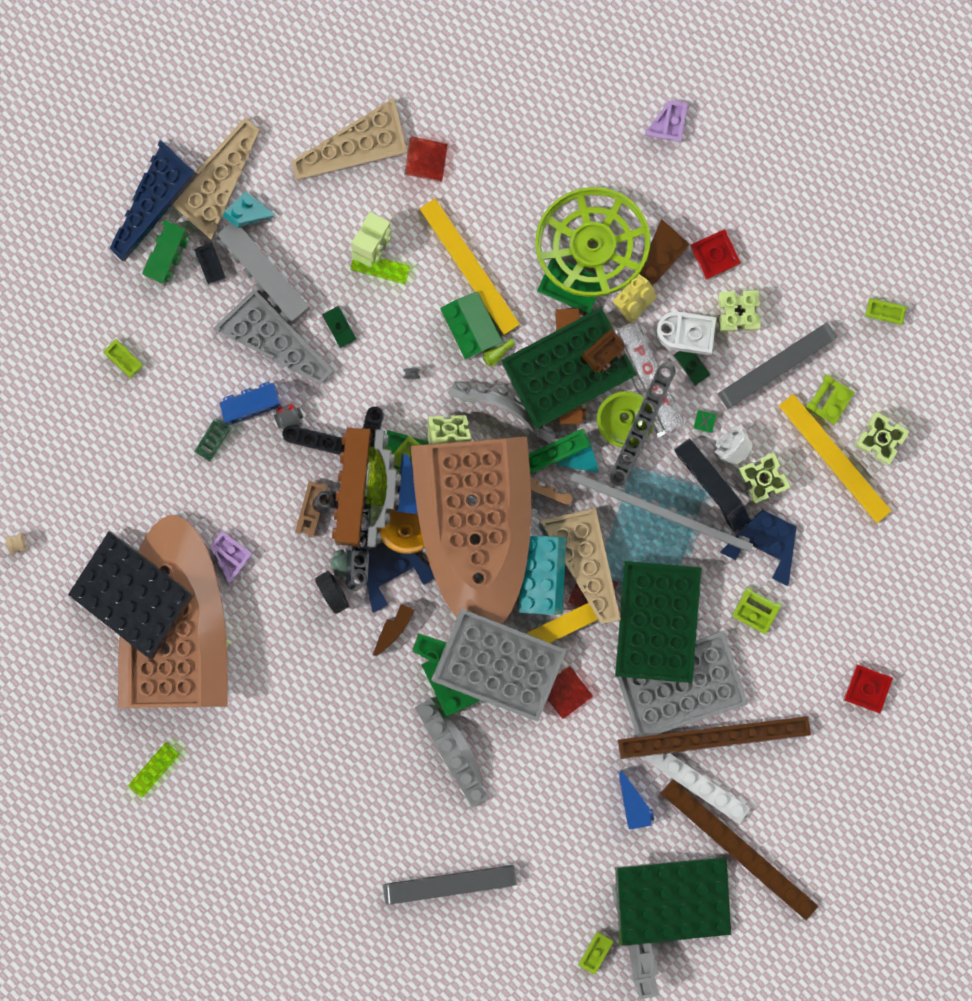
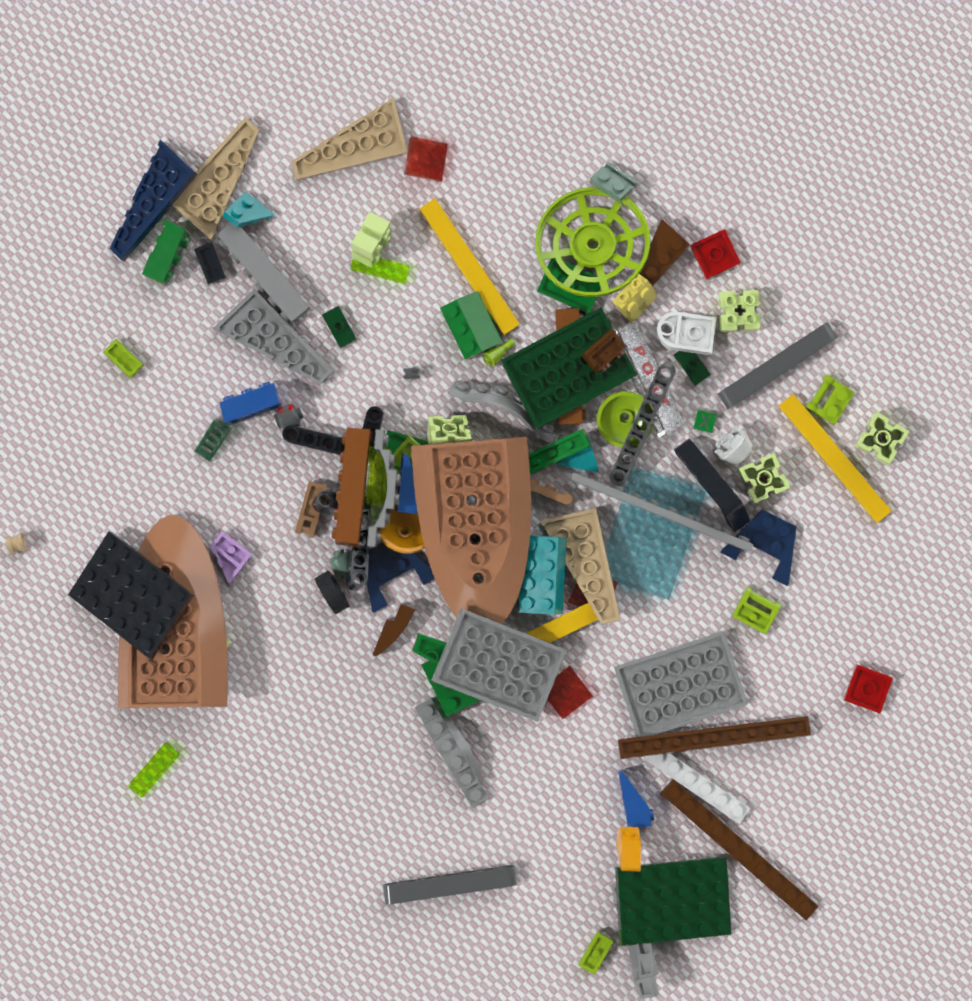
(613, 182): none -> sand green plate
(629, 848): none -> light orange slope
(658, 621): dark green plate -> none
(669, 122): lavender wing -> none
(885, 311): lime plate -> none

